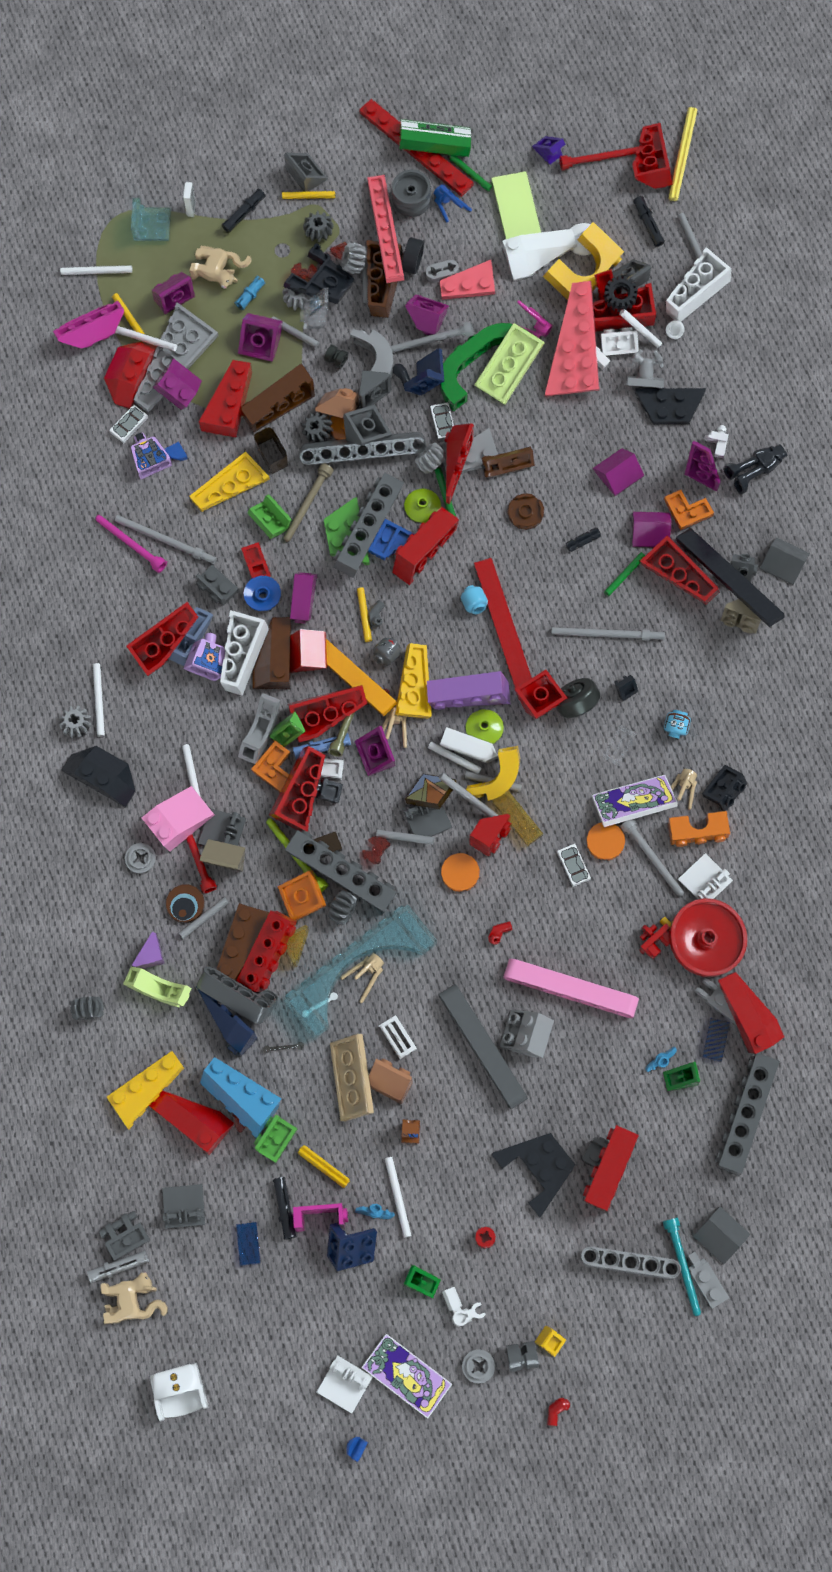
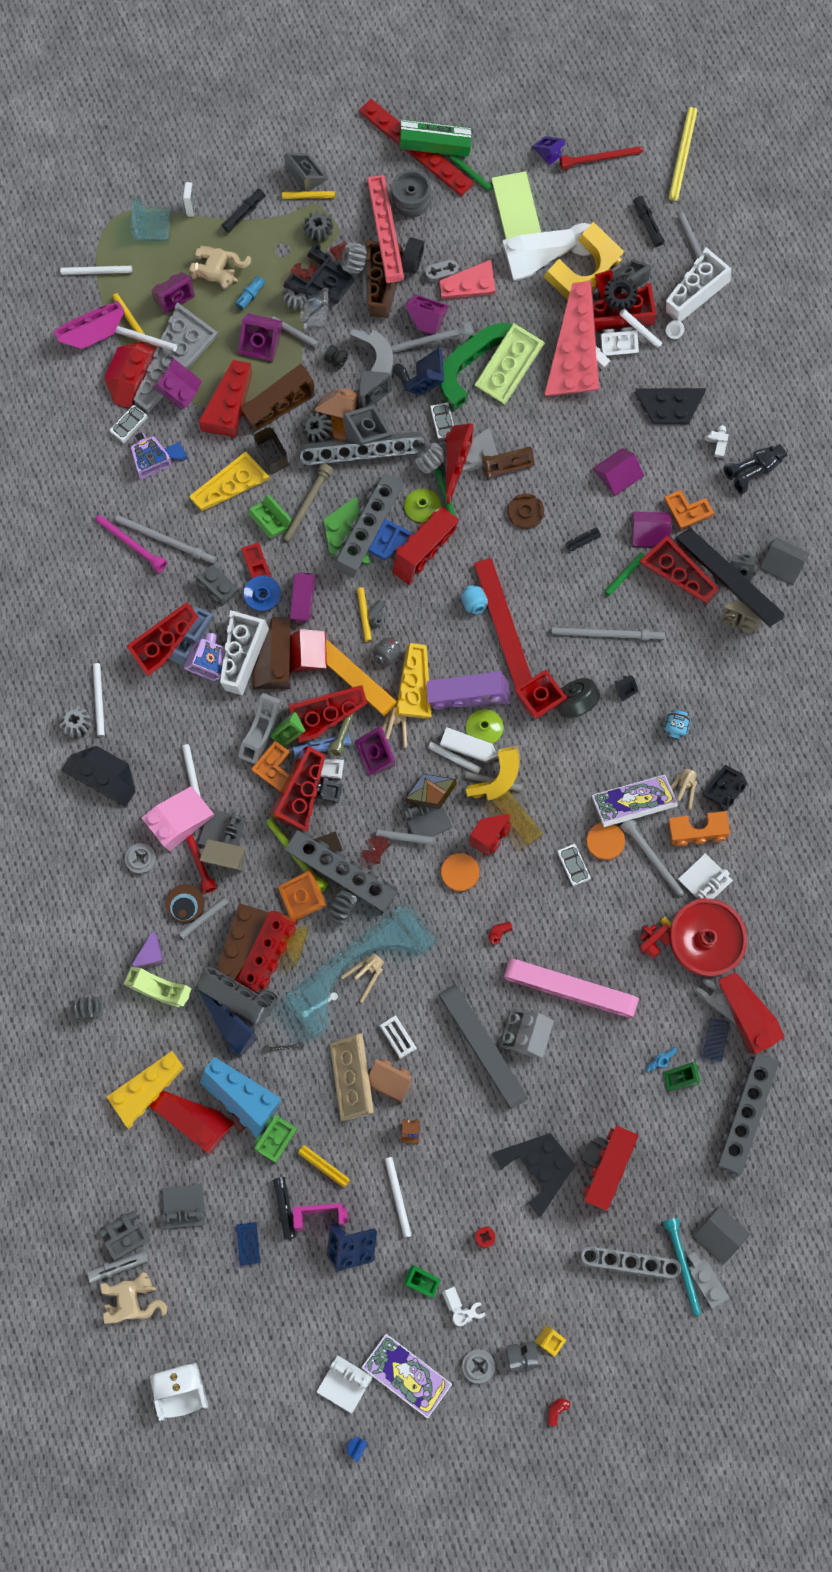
(375, 1211): dark azure piece -> none
(444, 195): blue plant -> none
(466, 795): light grey bar -> none
(542, 326): dark pink plant -> none
(646, 371): light grey piece -> none
(651, 158): red wedge -> none
(702, 466): magenta wedge -> none

